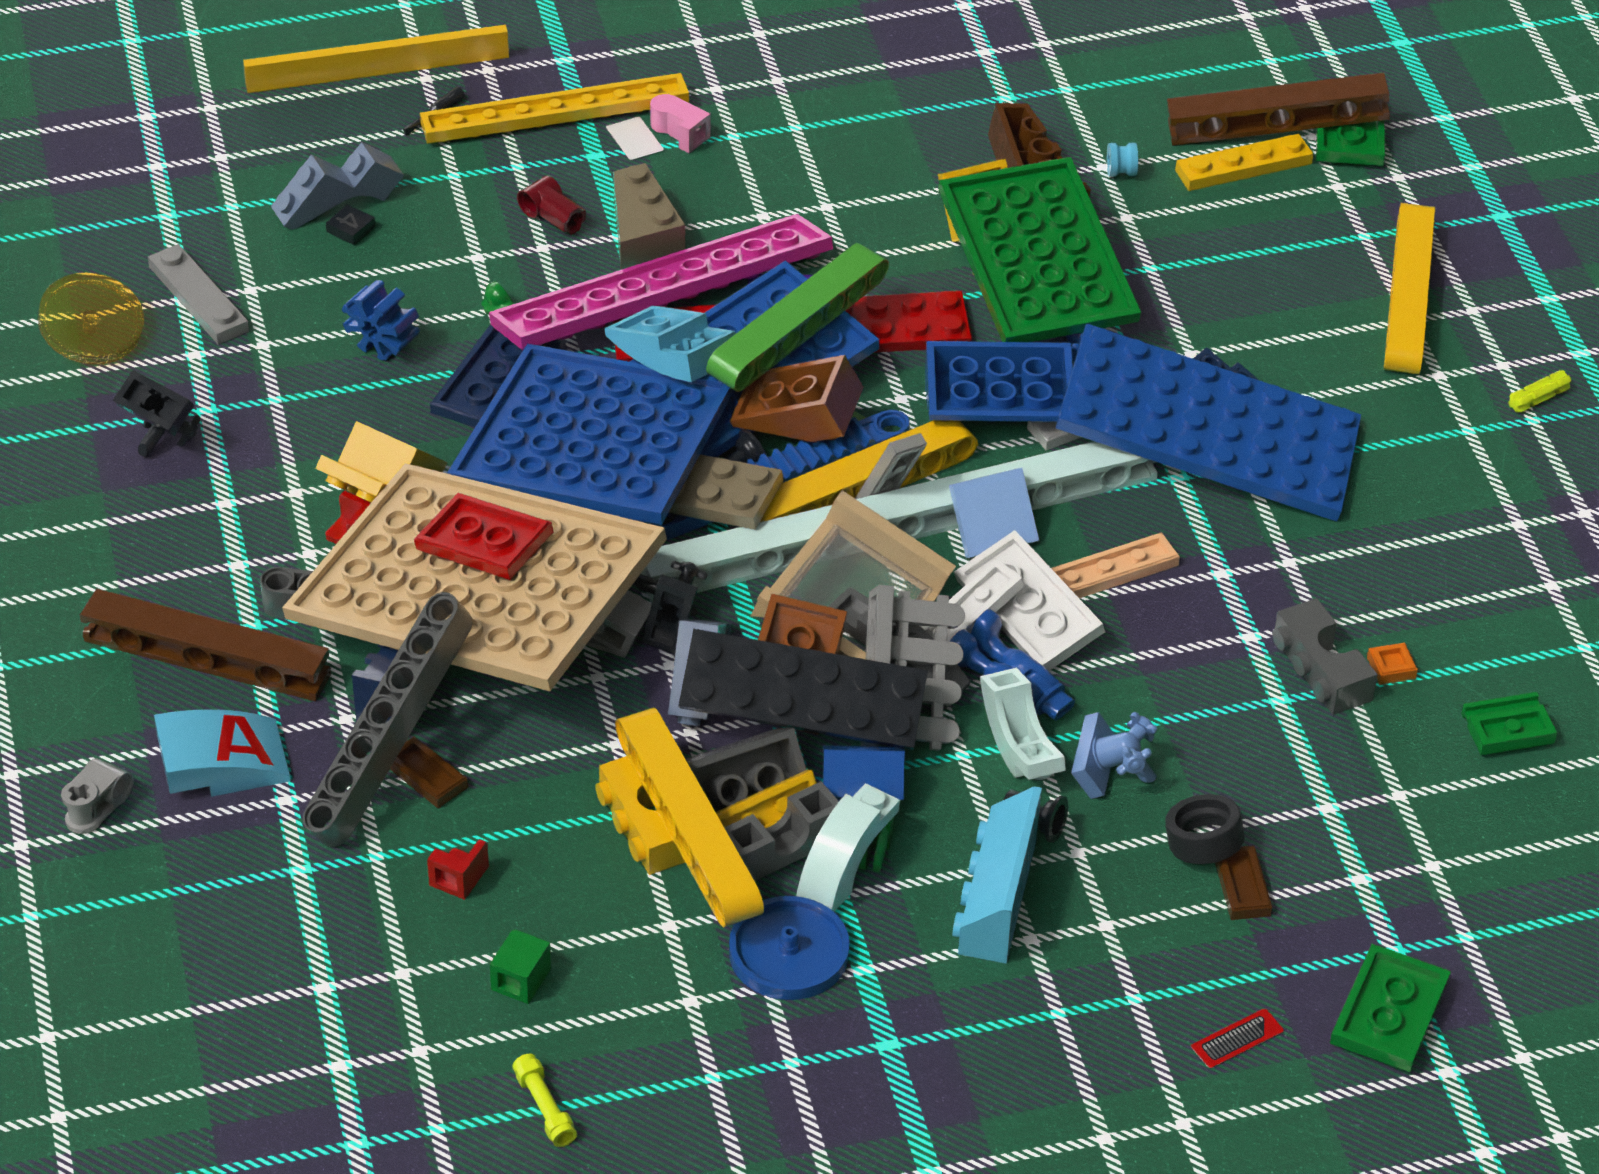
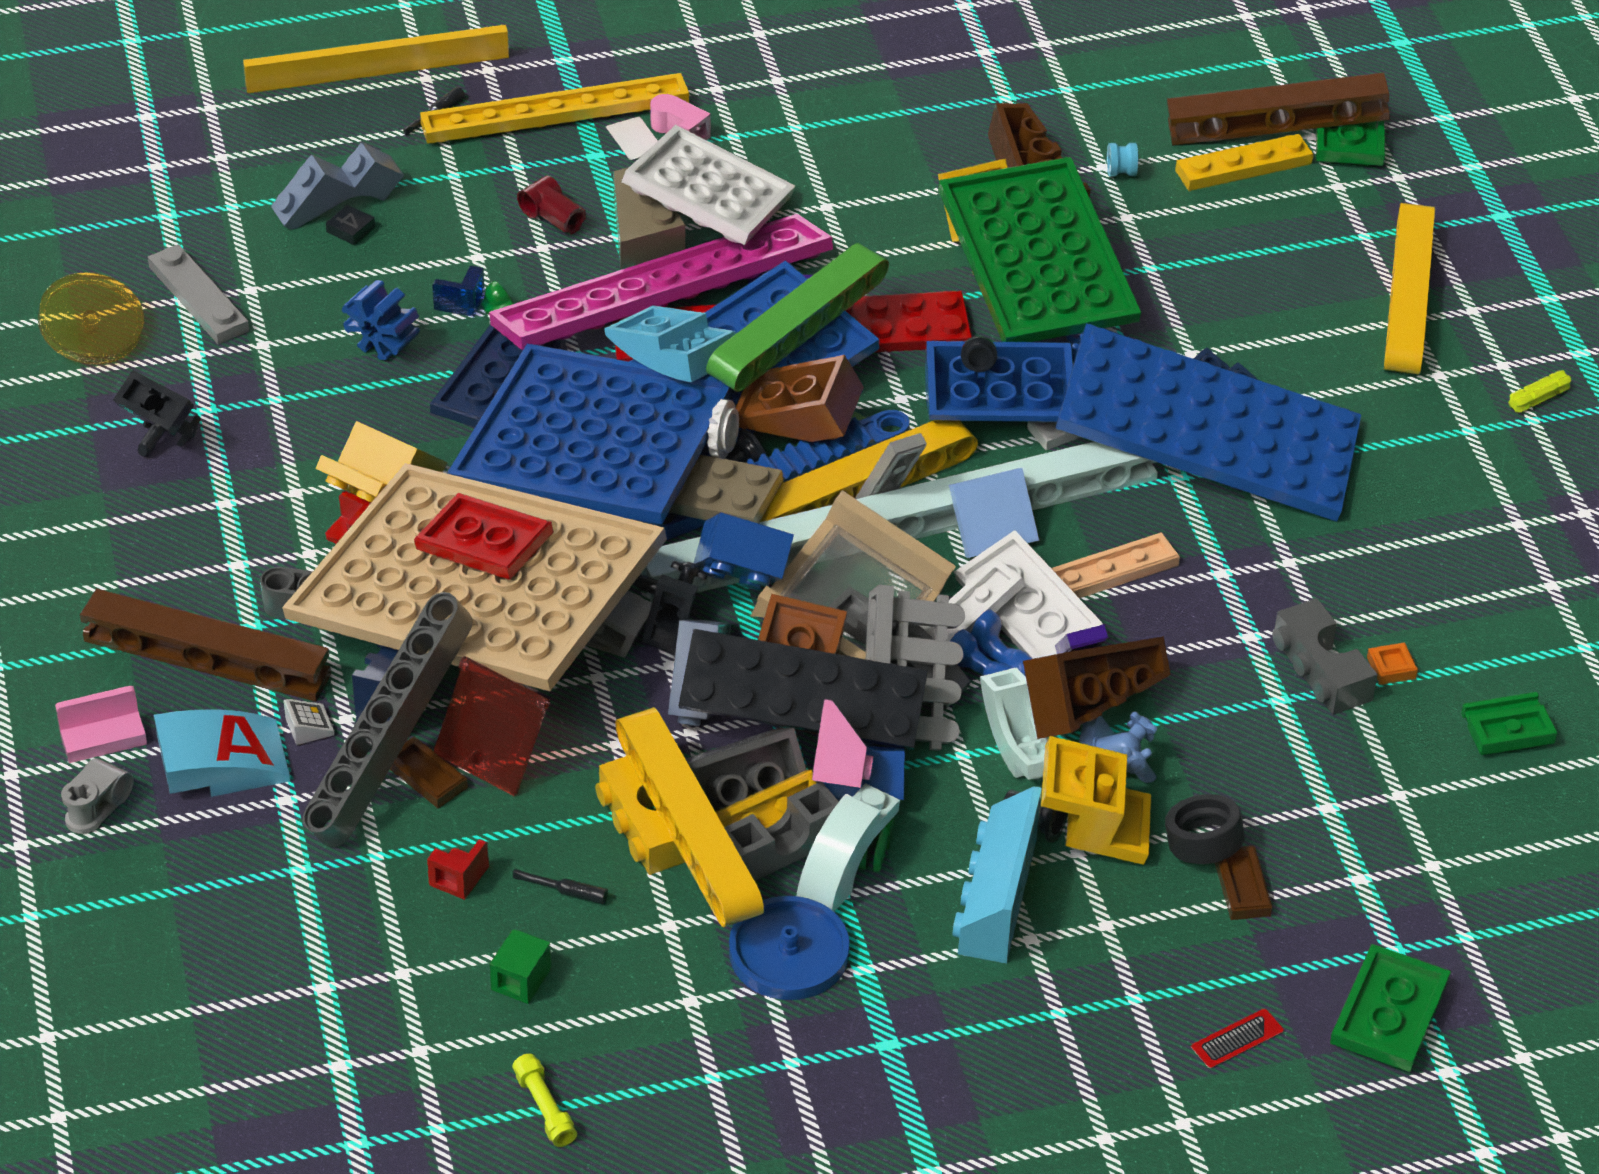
(100, 724): none -> bright pink panel
(307, 721): none -> slope
(460, 297): none -> clear blue panel
(491, 726): none -> clear red container
(567, 887): none -> black piece
(708, 184): none -> white plate
(723, 429): none -> white gear
(743, 551): none -> blue brick
(839, 751): none -> bright pink slope
(979, 354): none -> black plate
(1082, 639): none -> dark purple tile
(1084, 683): none -> reddish brown wedge
(1093, 792): none -> yellow bracket

